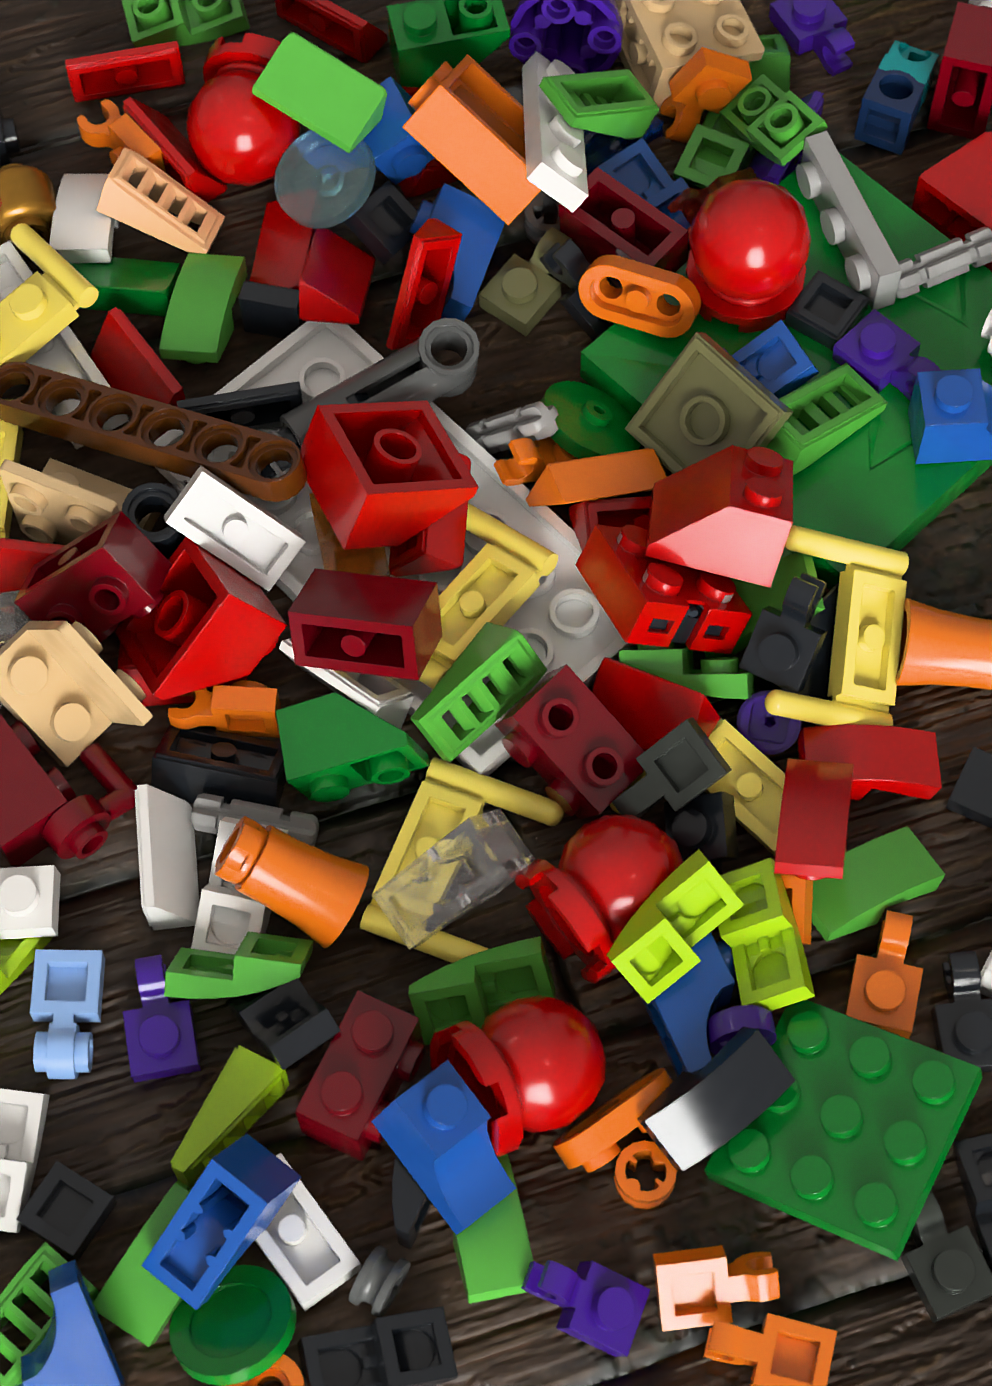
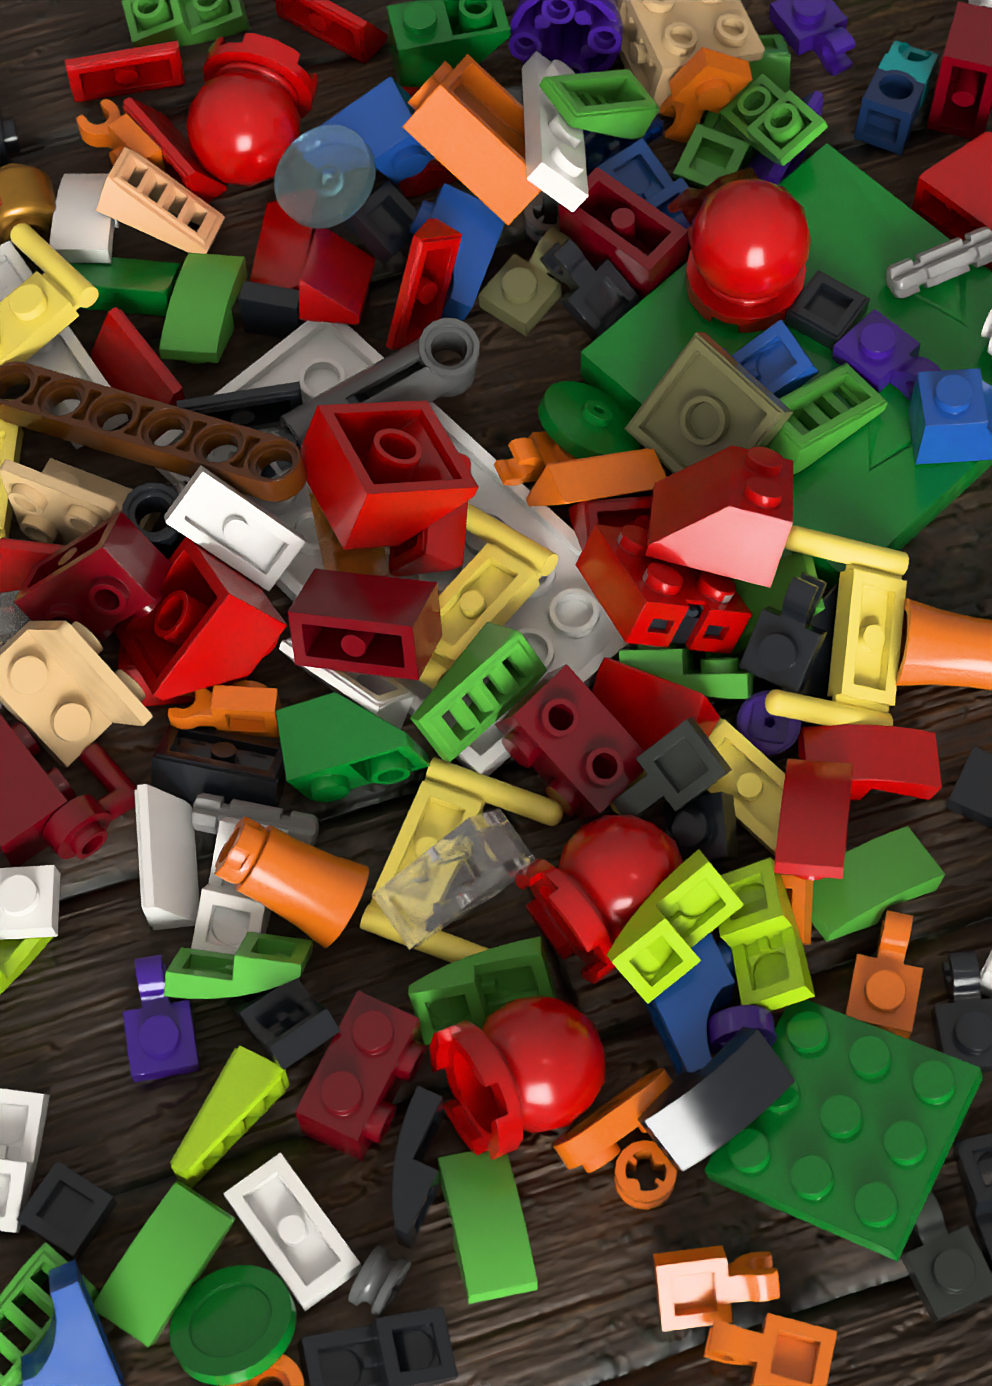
(66, 991): light blue plate -> none
(220, 1219): blue arch -> none
(321, 92): bright green slope -> none
(446, 1146): blue arch -> none
(530, 421): light grey axle -> none
(595, 1302): dark purple plate -> none
(641, 298): orange plate -> none
(848, 221): light grey plate -> none

